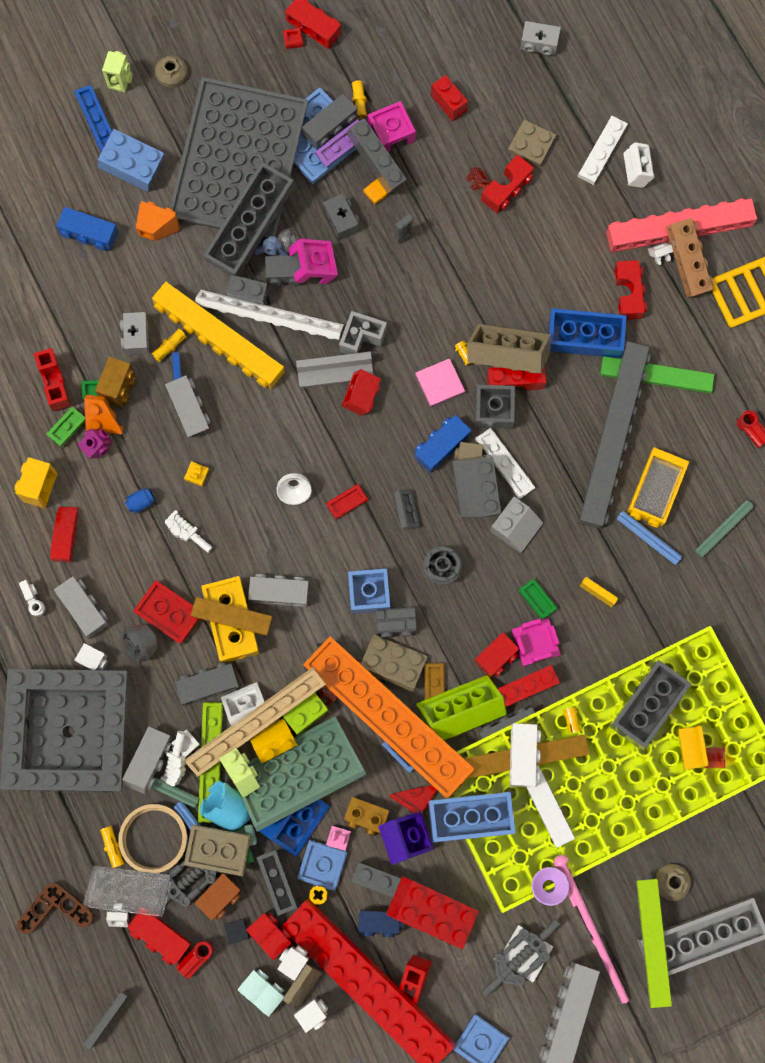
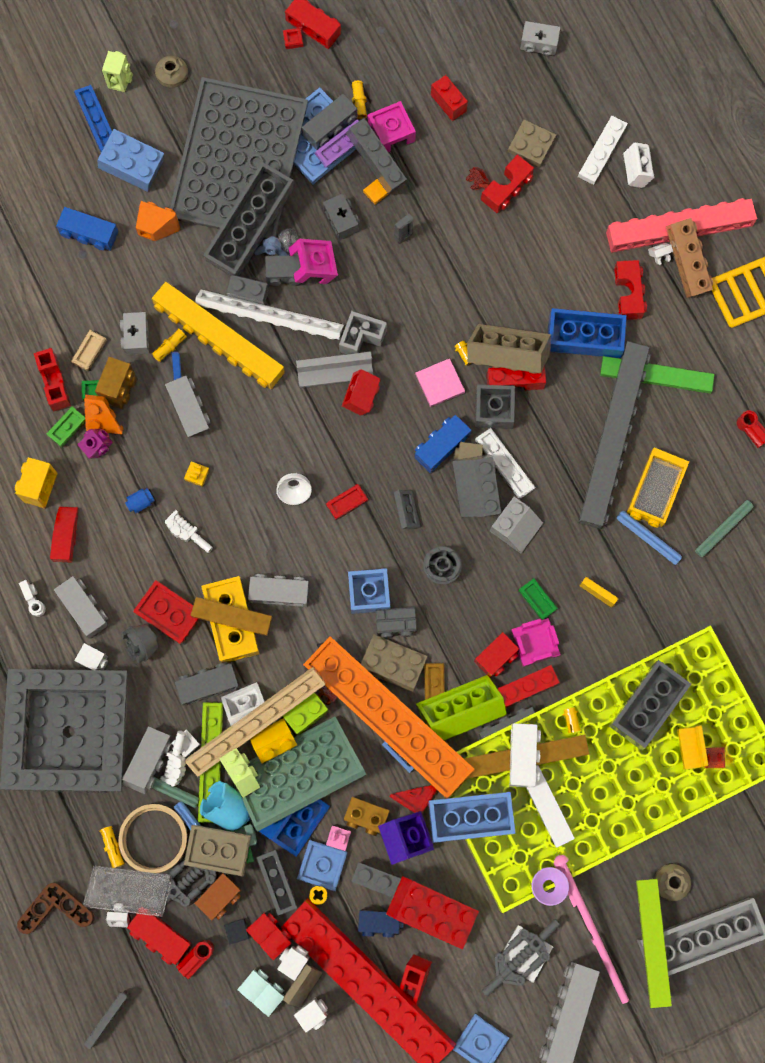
(89, 350): none -> tan tile

